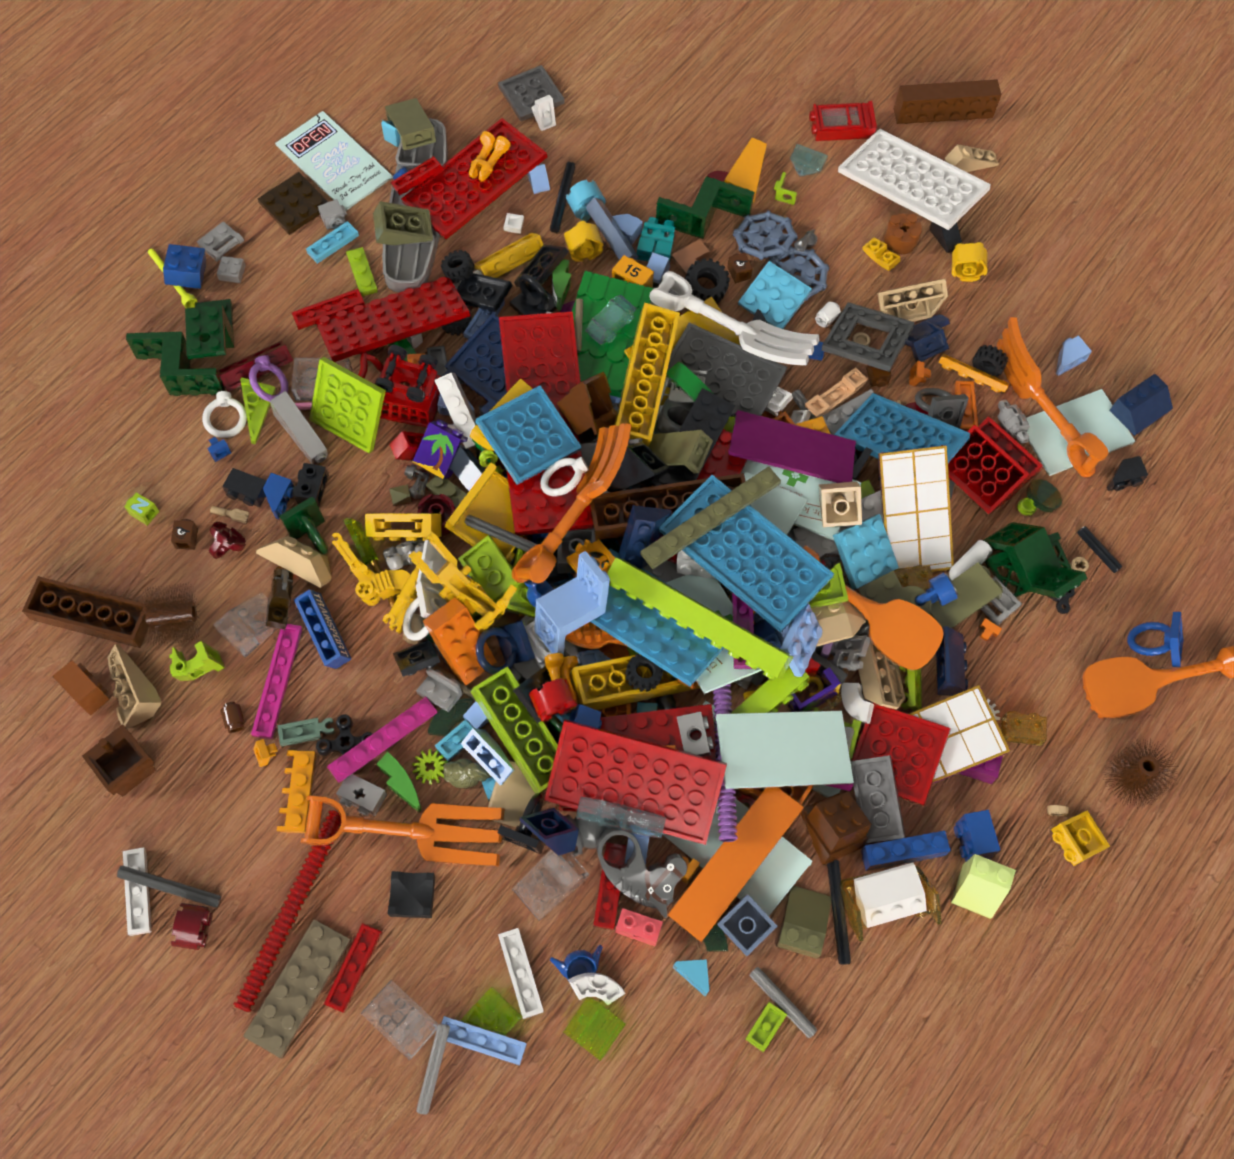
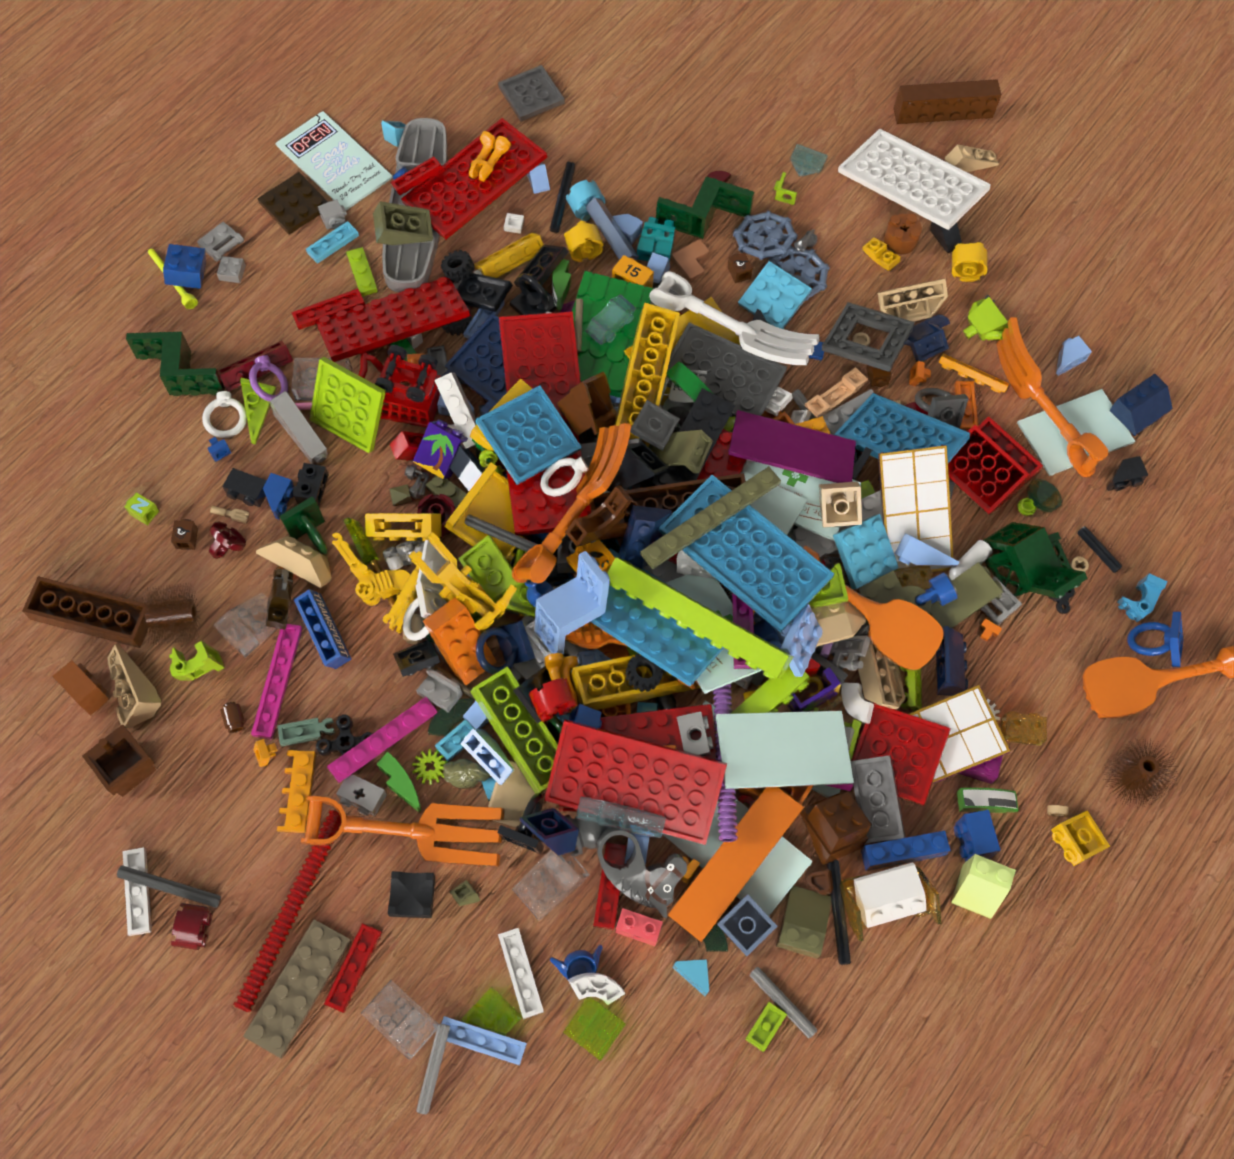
(209, 329): dark green bracket -> none
(411, 123): olive panel -> none
(464, 894): none -> olive slope
(544, 112): white slope -> none
(593, 526): none -> reddish brown arch
(654, 425): none -> dark grey tile
(712, 271): black tyre -> none
(748, 167): light orange slope -> none
(821, 881): none -> reddish brown tile
(828, 314): white brick -> none
(843, 121): red door -> none
(919, 553): none -> light blue slope
(985, 320): none -> lime torso
(987, 799): none -> slope
(990, 360): black tyre -> none
(1013, 421): light grey piece -> none
(1150, 589): none -> dark azure tile

